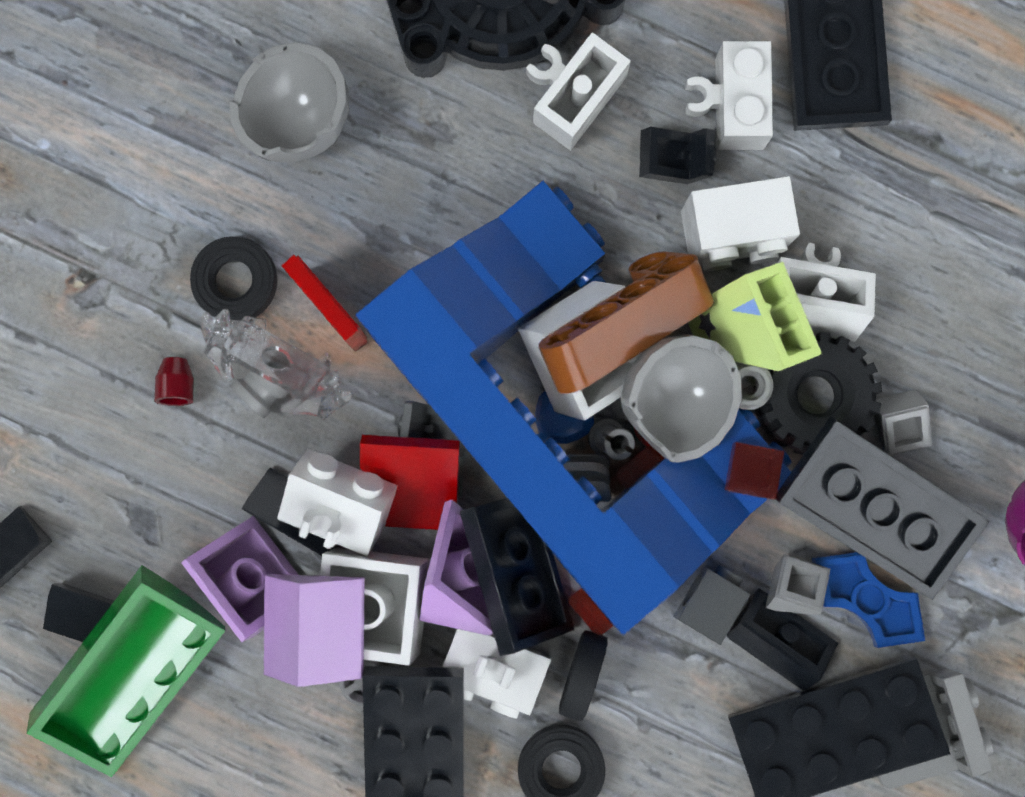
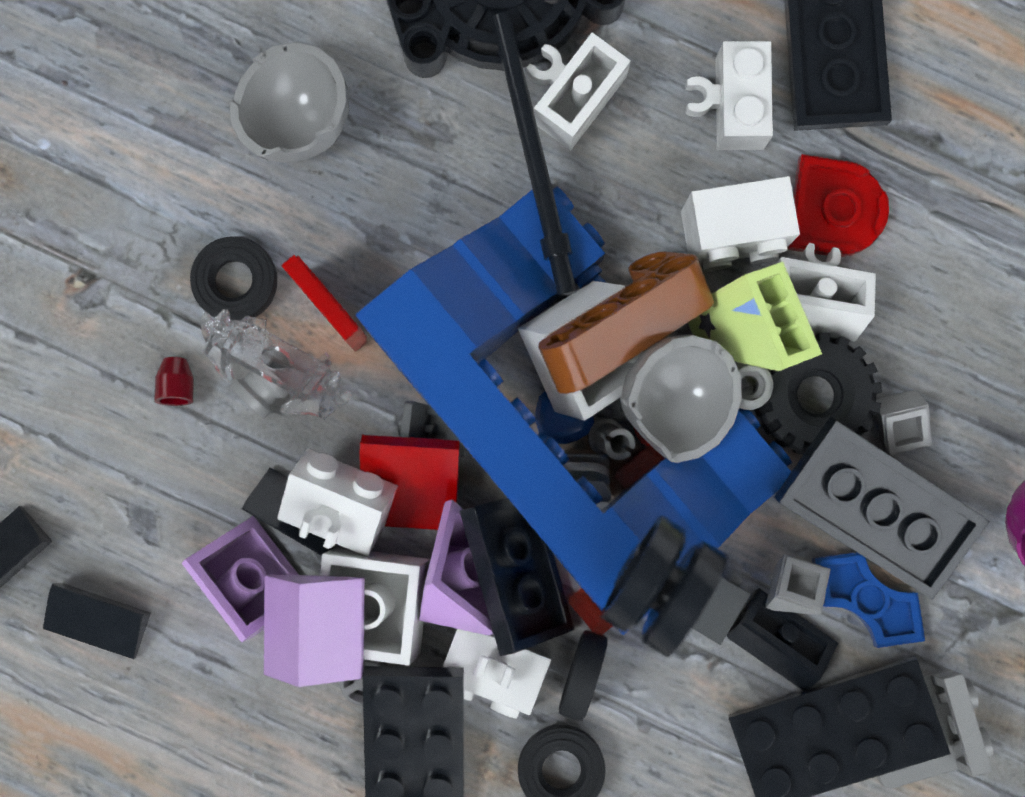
(125, 673): green slope -> none
(555, 244): none -> black bar
(670, 590): none -> black wheel
(677, 155): black bracket -> none
(754, 471): clear red tile -> none
(837, 206): none -> red tile

